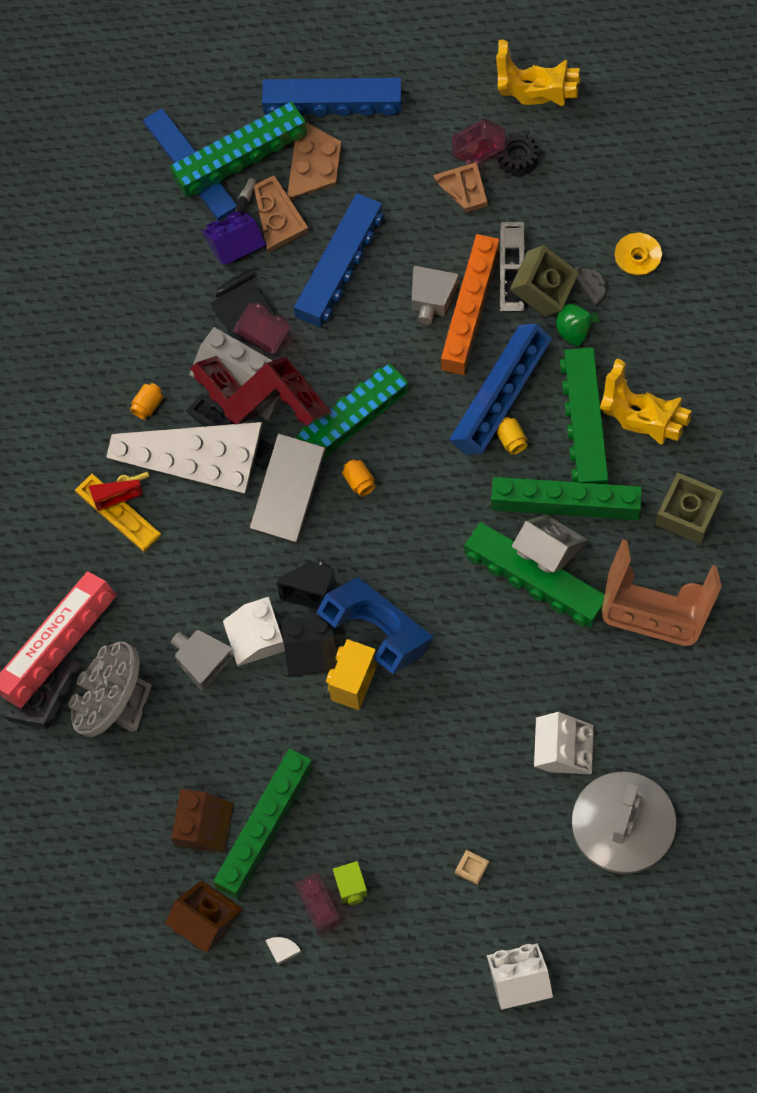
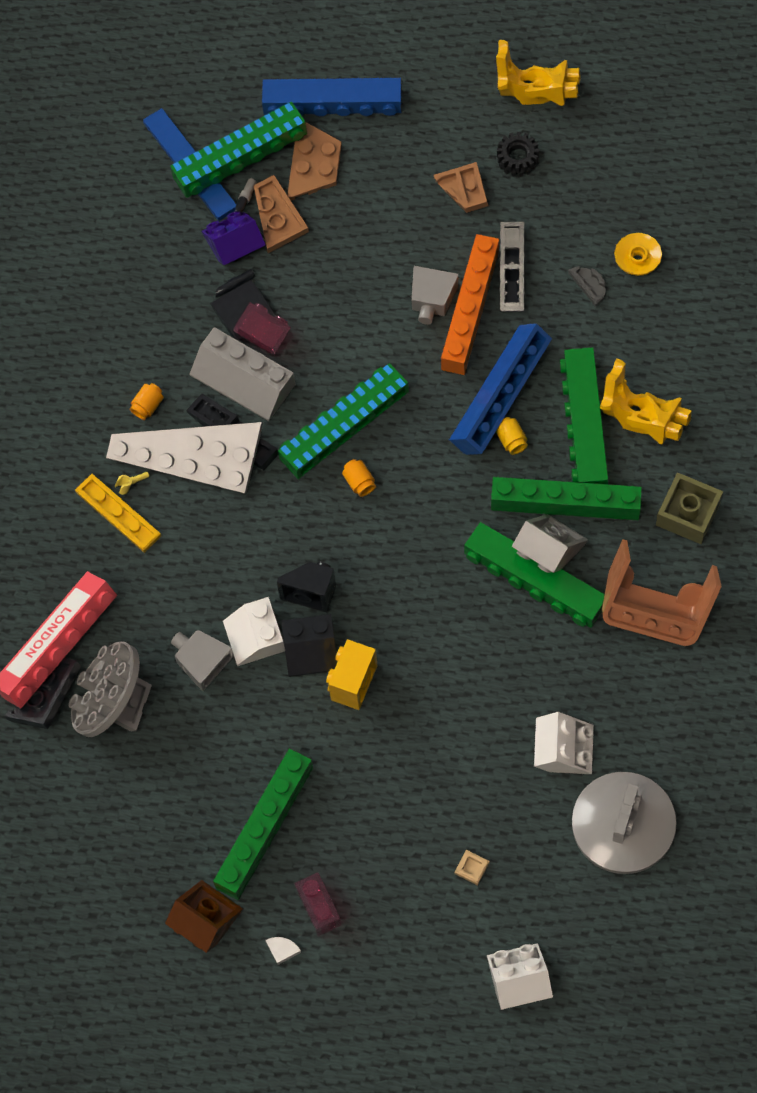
(113, 493): red slope -> none
(201, 821): reddish brown slope -> none
(269, 382): dark red bracket -> none
(287, 488): light grey tile -> none
(339, 260): blue brick -> none
(350, 883): lime brick -> none
(359, 601): blue arch -> none
(478, 142): clear pink brick -> none
(544, 280): olive brick -> none
(574, 323): green piece -> none

